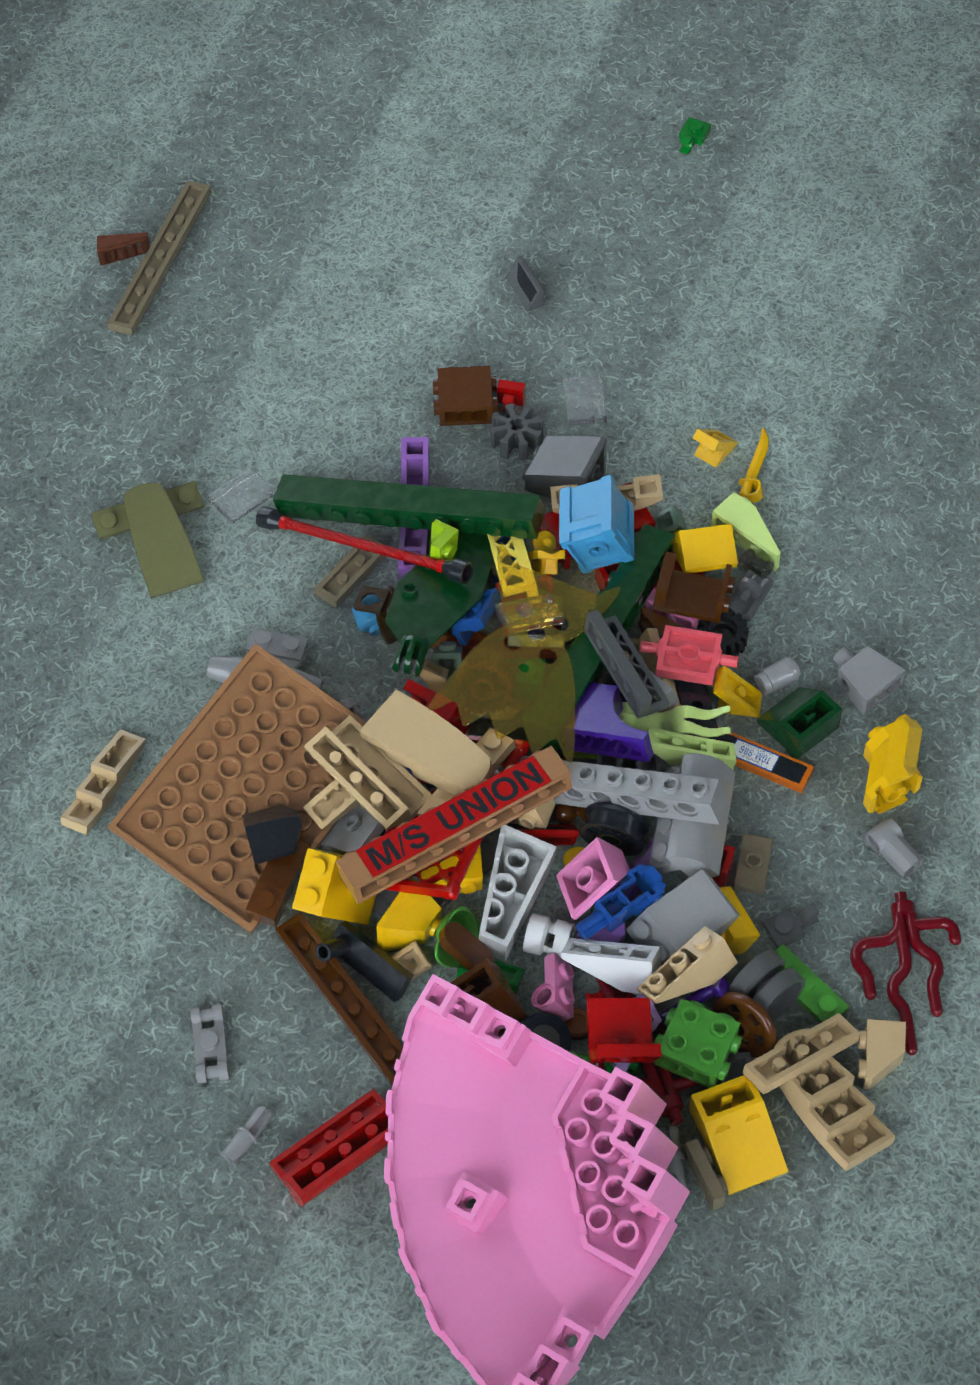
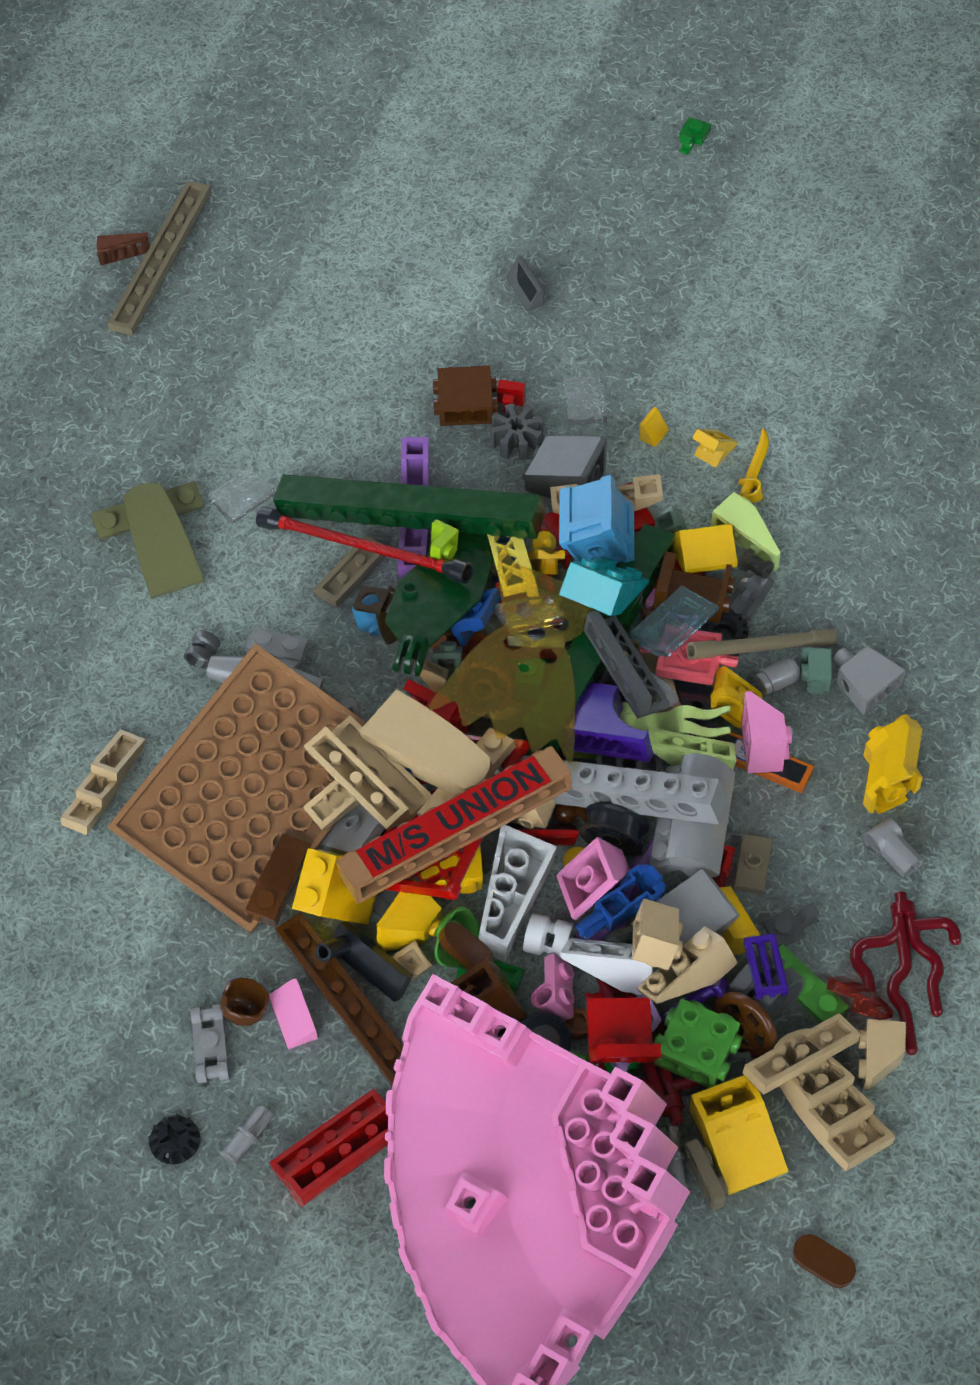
(188, 1141): none -> black gear
(202, 648): none -> dark grey wheel
(237, 997): none -> reddish brown hair
(272, 832): black slope -> none
(293, 1014): none -> bright pink slope
(602, 584): none -> slope
(622, 935): none -> pearl dark grey slope
(653, 428): none -> yellow slope
(656, 934): none -> tan brick
(673, 622): none -> clear light blue piece
(712, 648): none -> dark tan piece
(729, 697): none -> yellow tile
(764, 735): none -> bright pink slope
(770, 990): none -> dark purple tile
(802, 720): dark green slope -> none
(816, 669): none -> sand green brick
(824, 1261): none -> reddish brown tile
(865, 1000): none -> clear red slope

